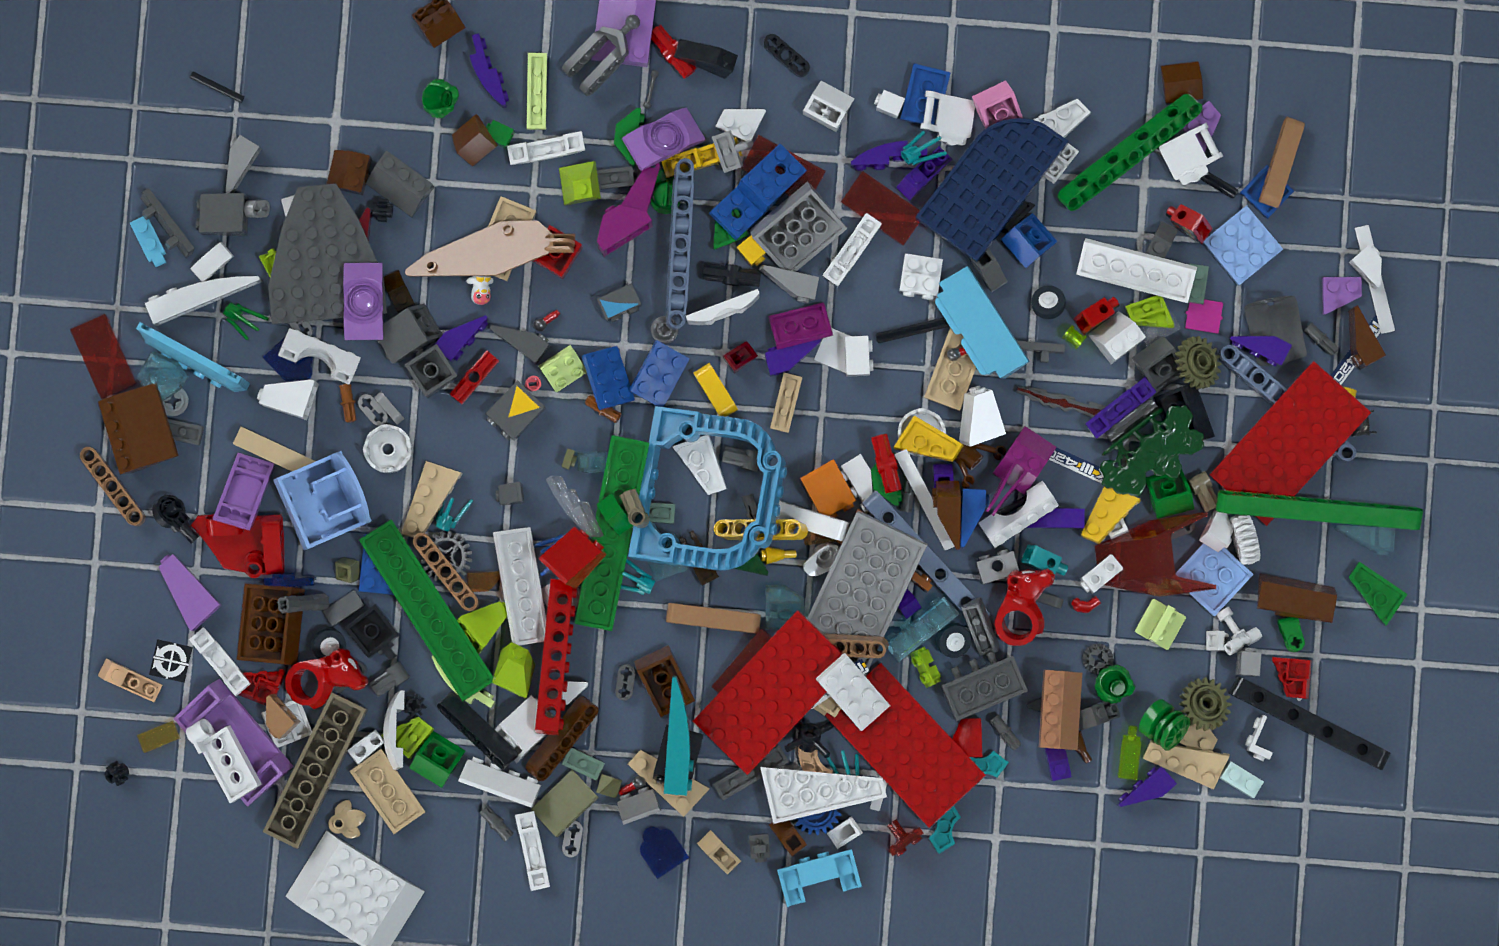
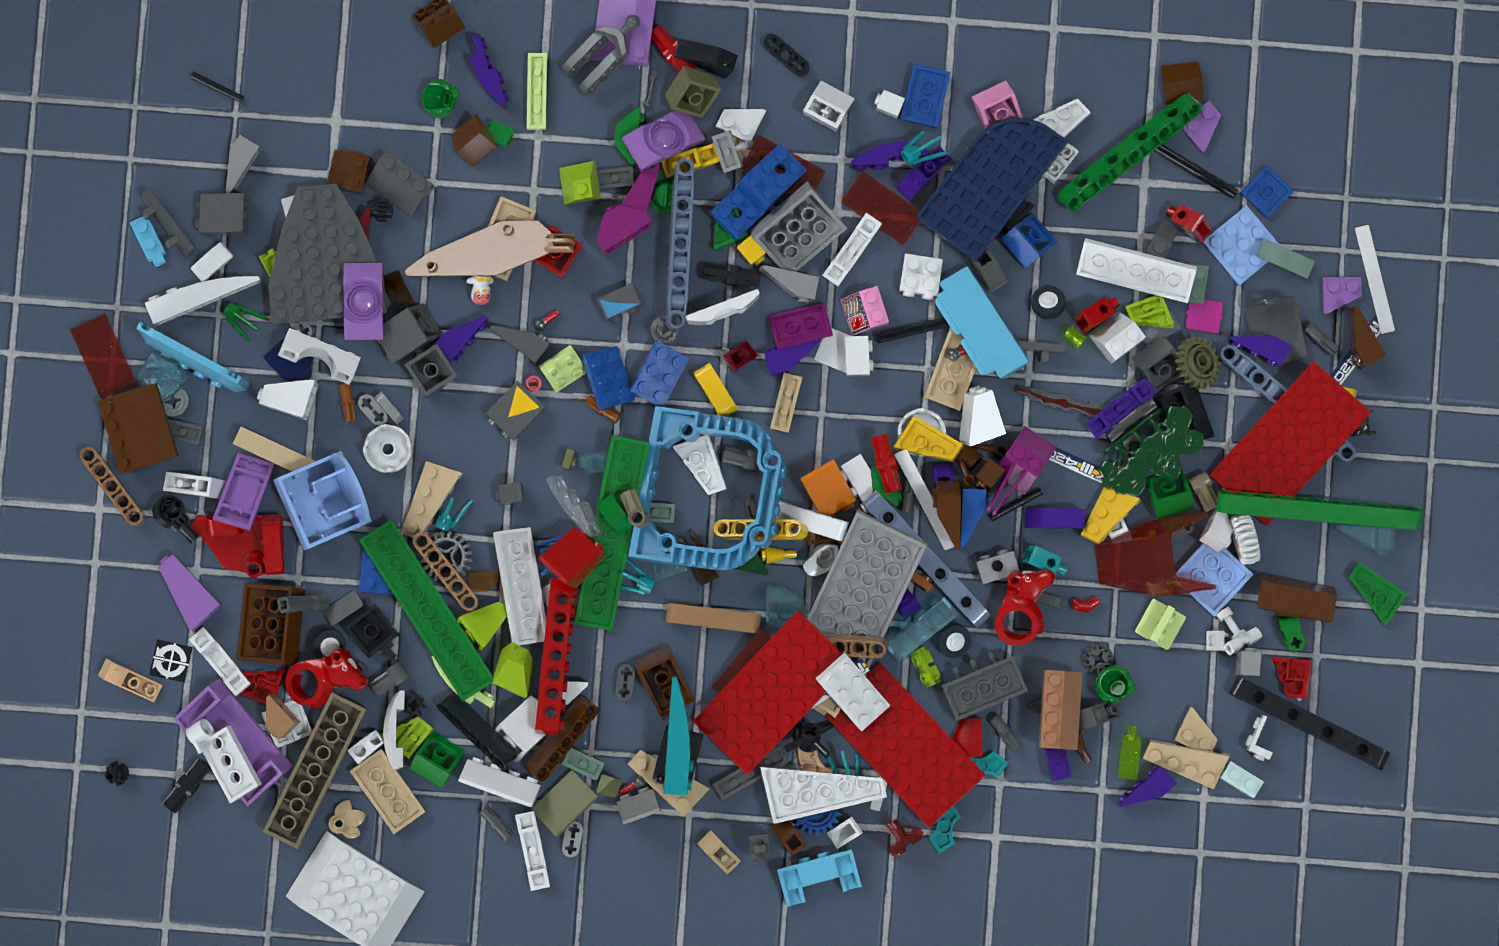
(158, 736): clear yellow tile -> none
(187, 785): none -> black piece
(194, 485): none -> white slope
(256, 208): light grey beam -> none
(289, 580): clear blue plate -> none
(347, 570): olive slope -> none
(483, 368): red piece -> none
(546, 149): white slope -> none
(662, 851): clear blue plate -> none
(693, 92): none -> olive slope
(864, 311): none -> slope
(953, 118): white piece -> none
(980, 626): dark grey slope -> none
(988, 475): none -> reddish brown slope
(1038, 503): white arch -> none
(1100, 574): white bracket -> none
(1164, 724): green wheel -> none
(1186, 157): white piece -> none
(1215, 698): olive gear -> none
(1281, 162): medium nougat beam -> none
(1285, 258): none -> sand green tile
(1368, 265): white slope -> none

